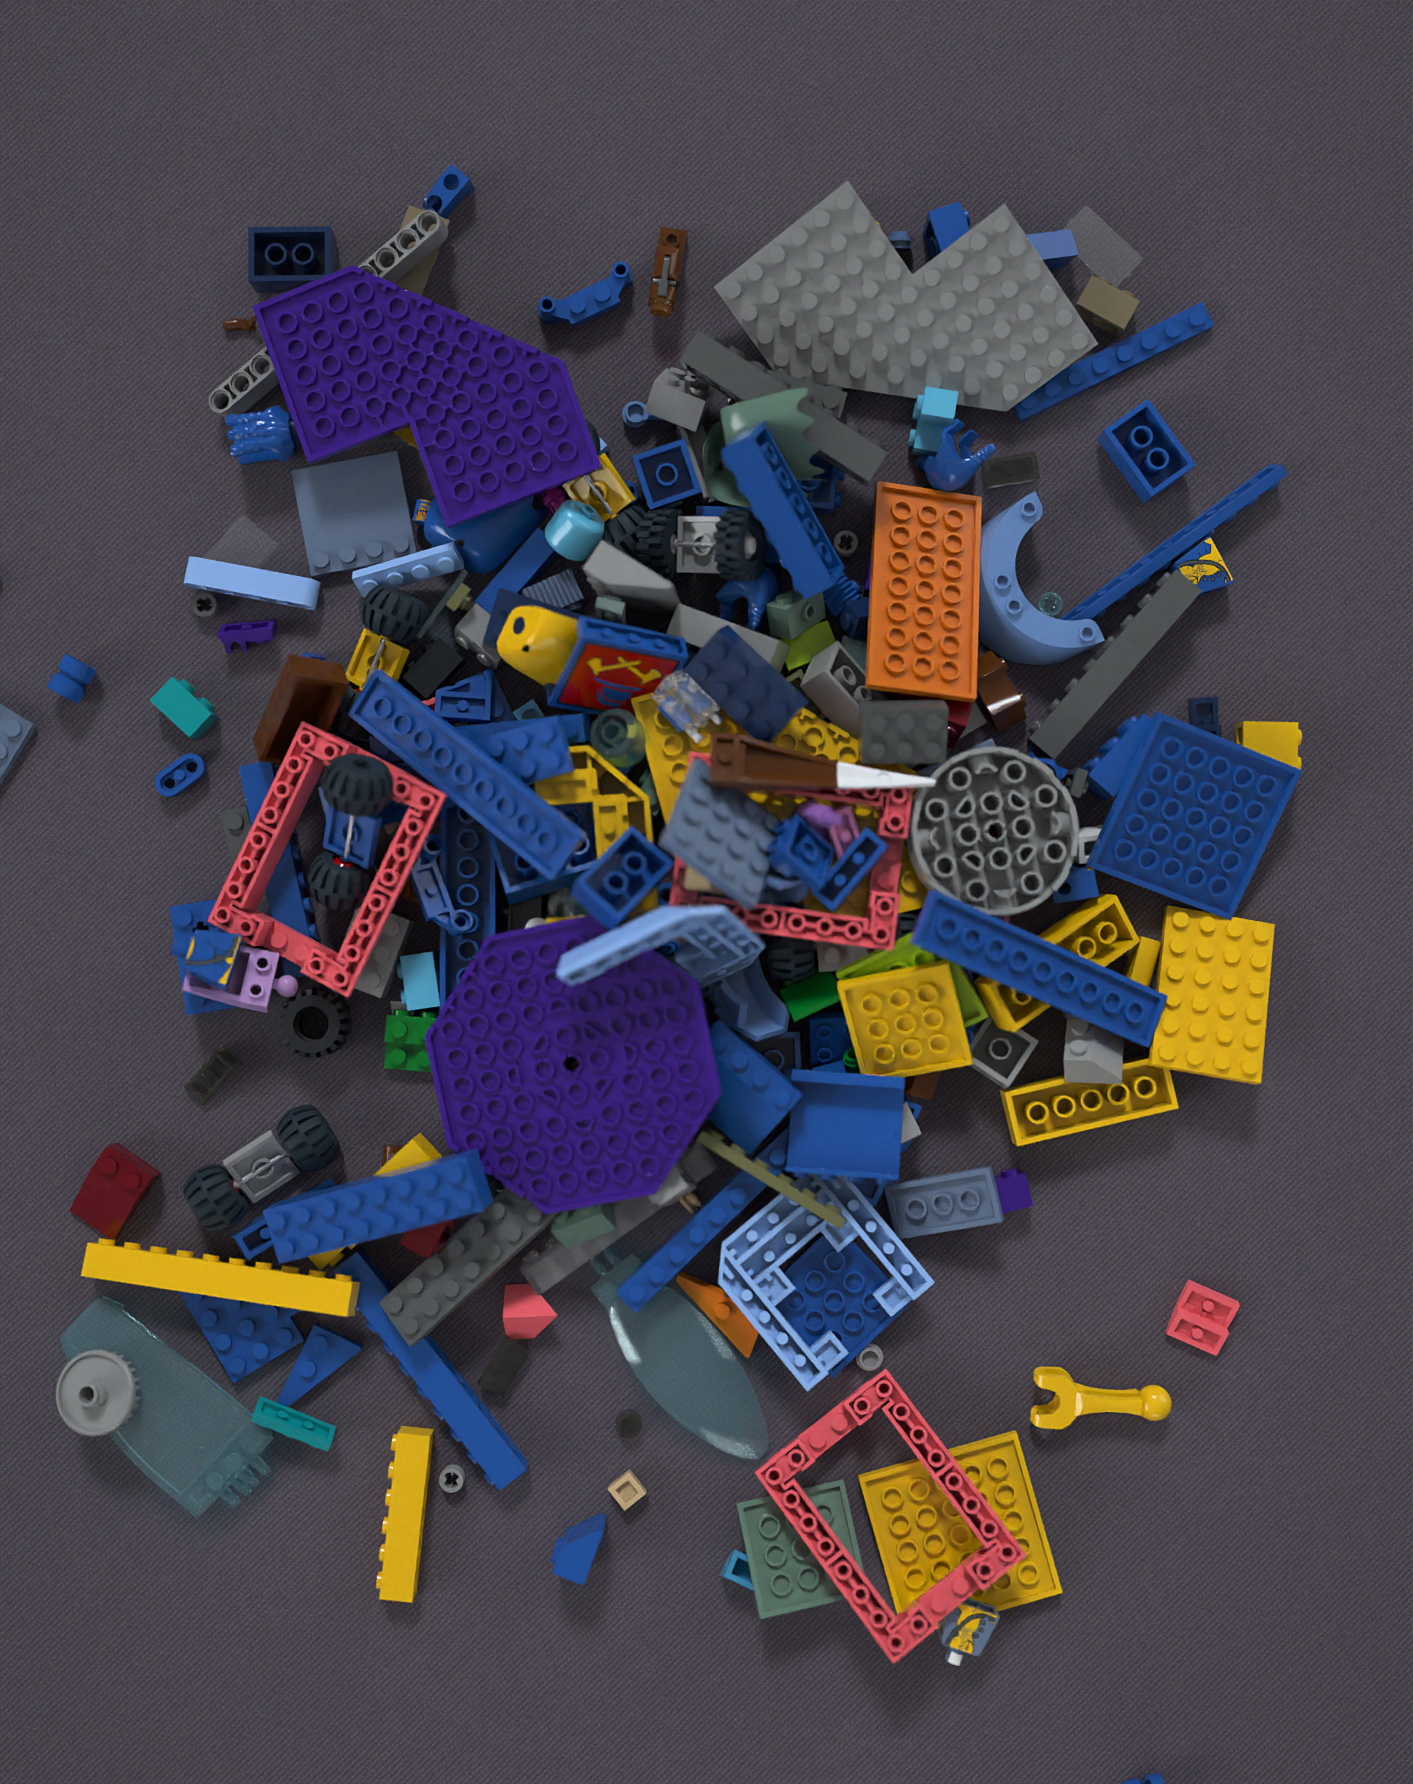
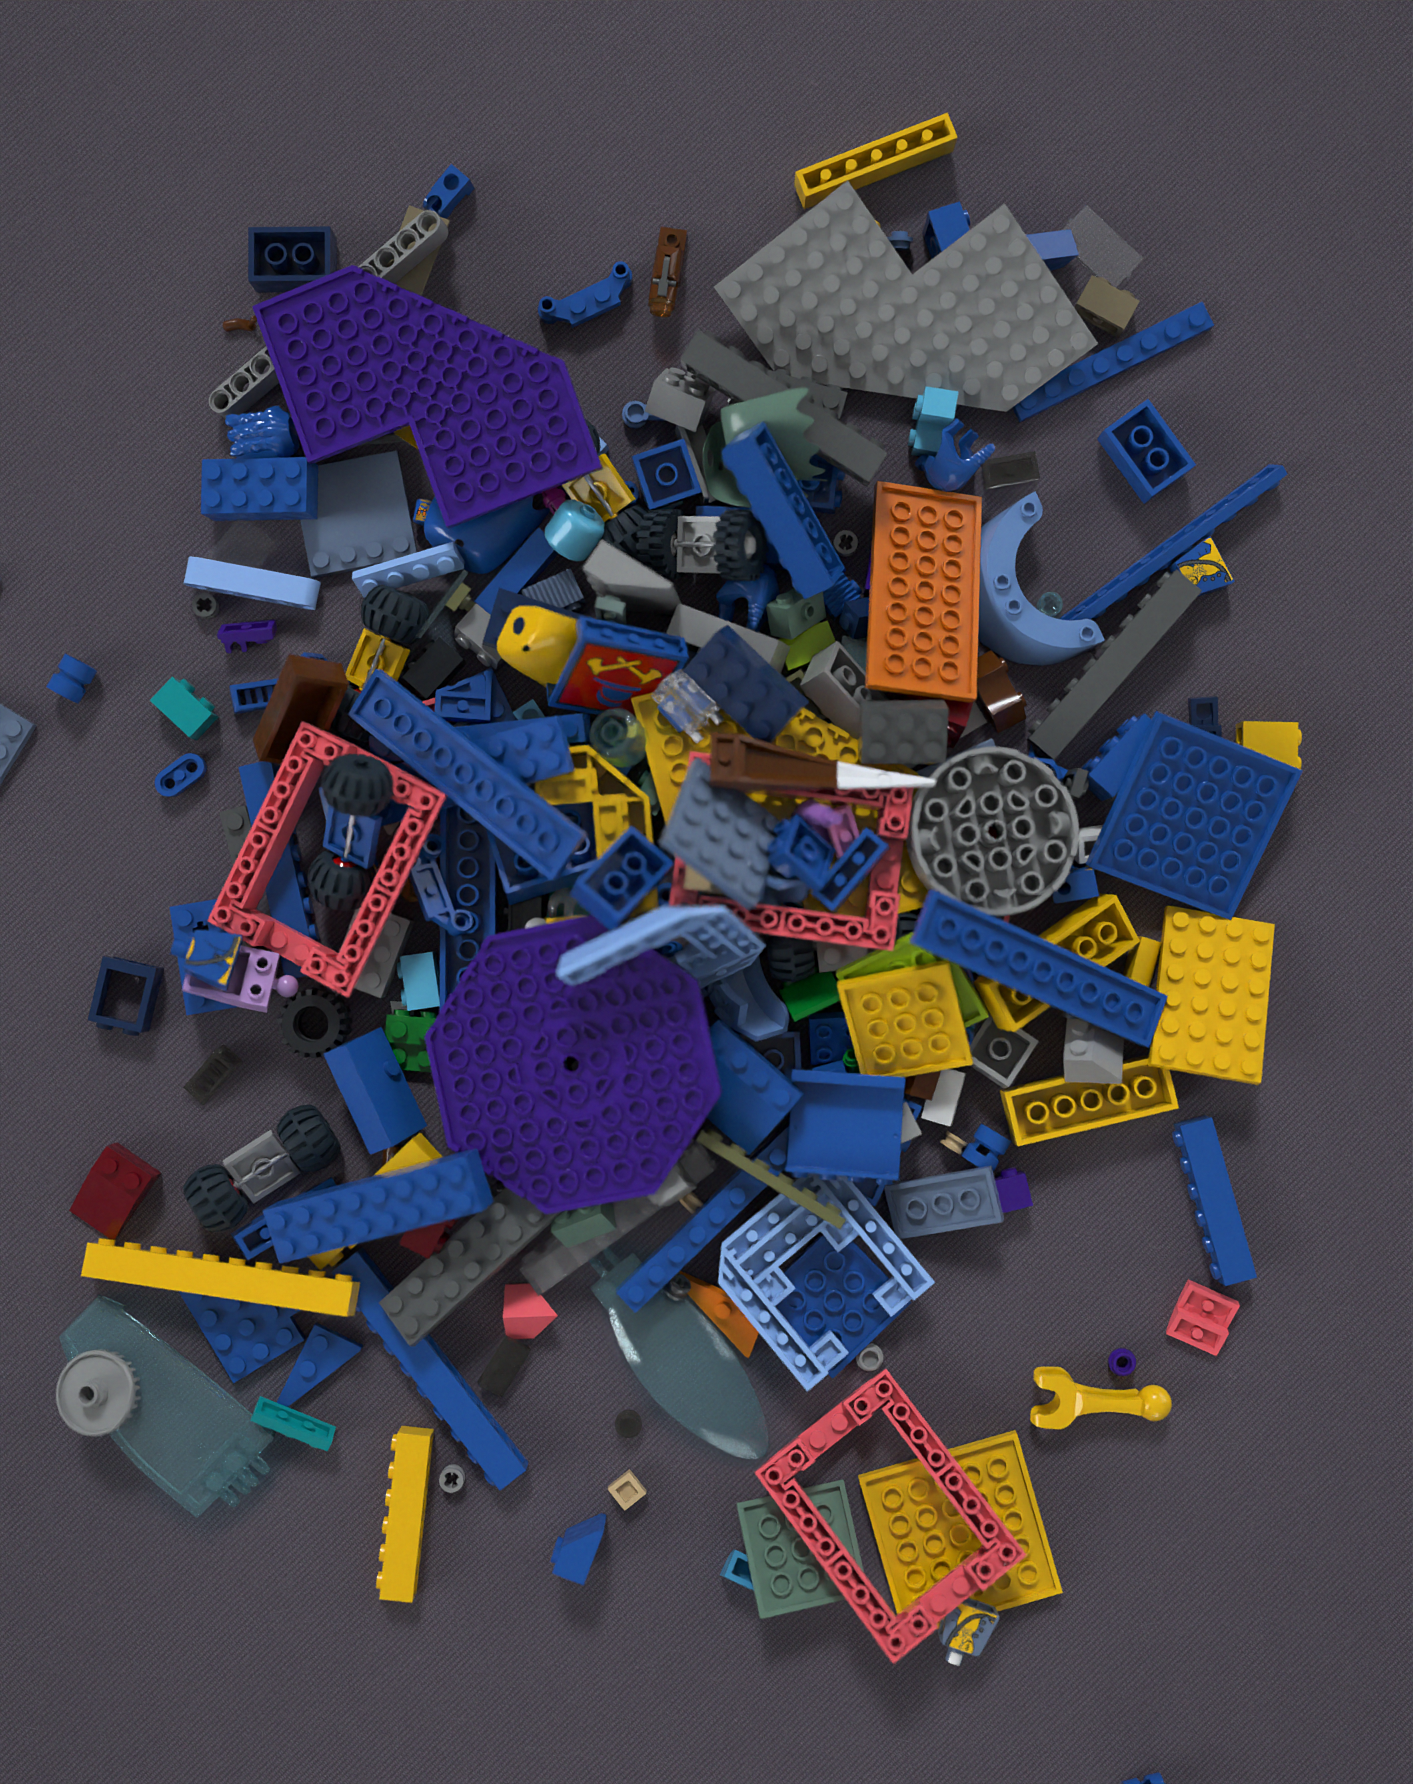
(148, 1002): none -> dark blue window
(246, 687): none -> blue slope
(259, 489): none -> blue brick
(375, 1090): none -> blue brick
(677, 1287): none -> dark grey bush
(876, 159): none -> yellow brick
(945, 1098): none -> white hinge
(954, 1142): none -> tan bush
(990, 1139): none -> blue wheel
(1129, 1365): none -> dark purple plate
(1214, 1200): none -> blue brick

